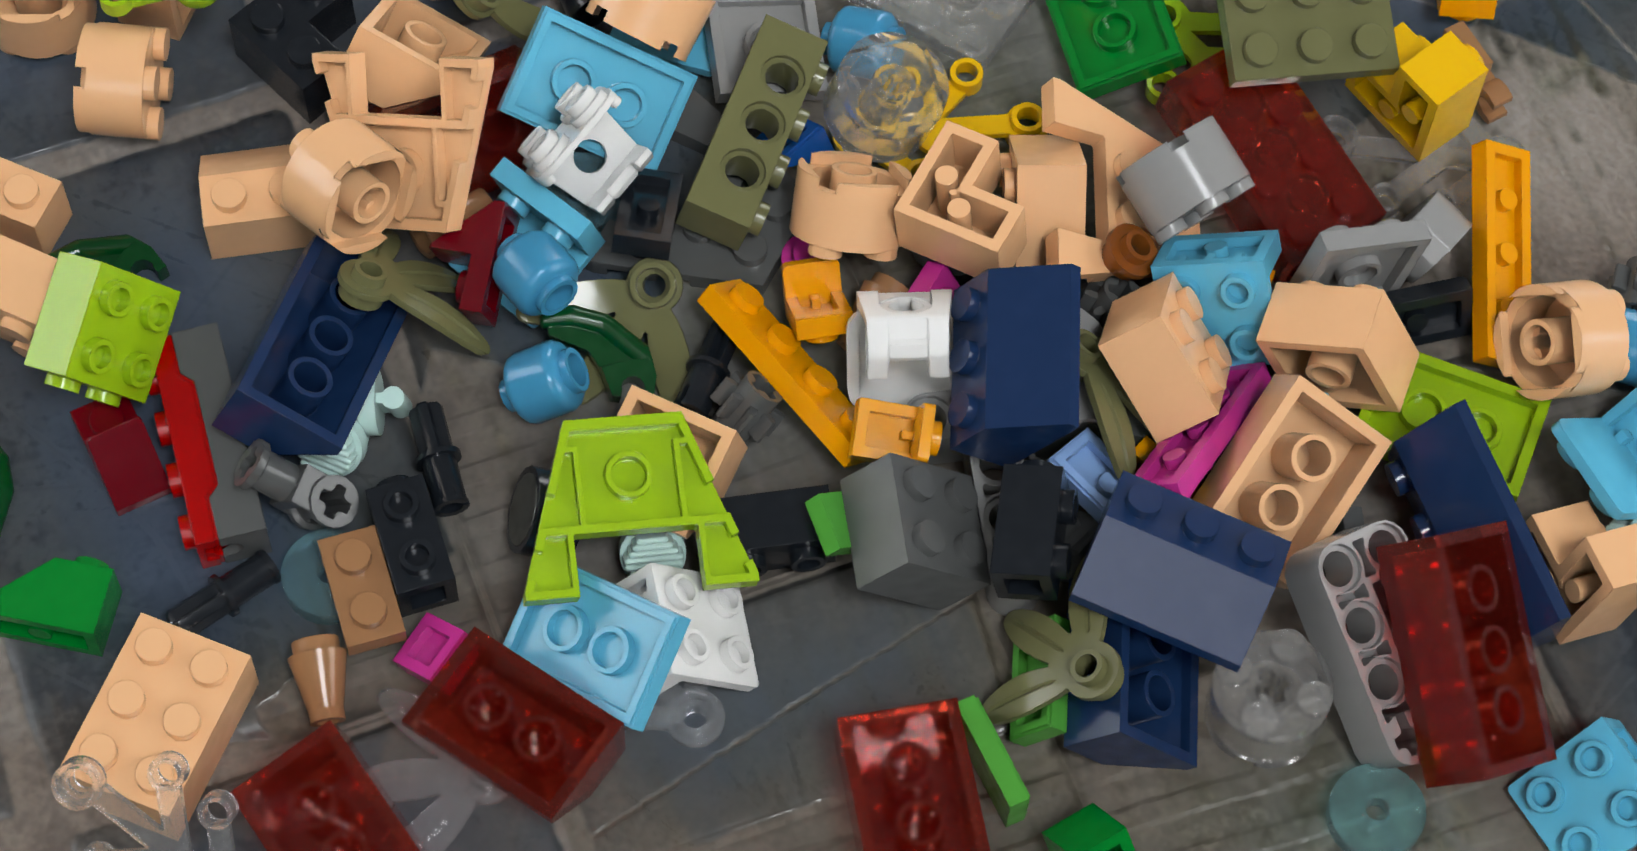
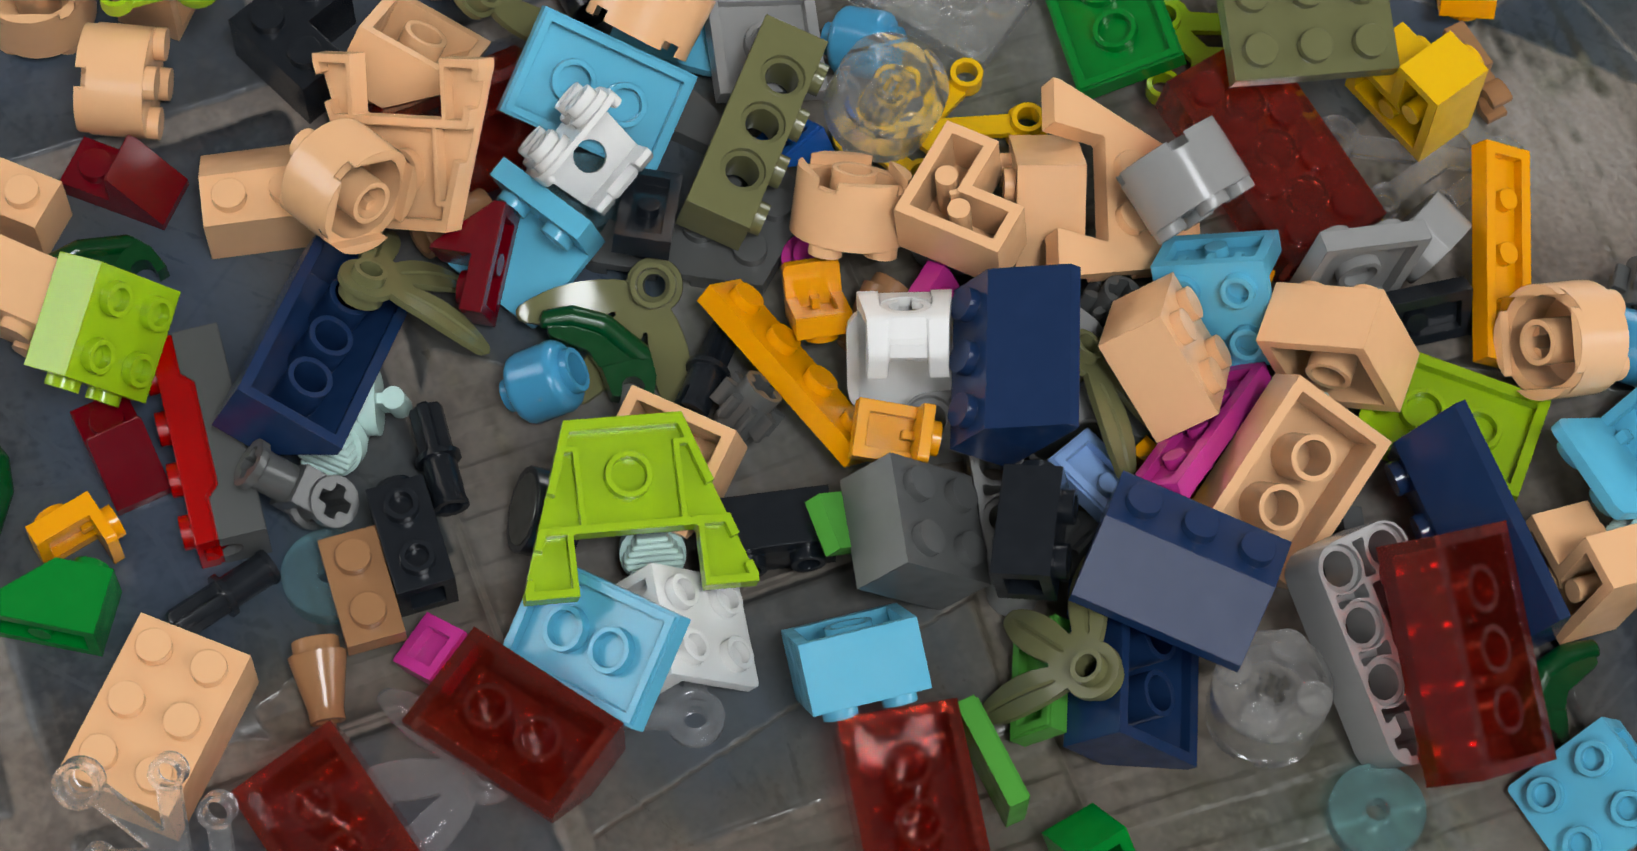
(73, 525): none -> light orange bracket
(125, 180): none -> dark red slope
(536, 273): dark azure head -> none
(857, 661): none -> medium azure brick
(1129, 252): dark orange plate -> none
(1559, 673): none -> dark green piece

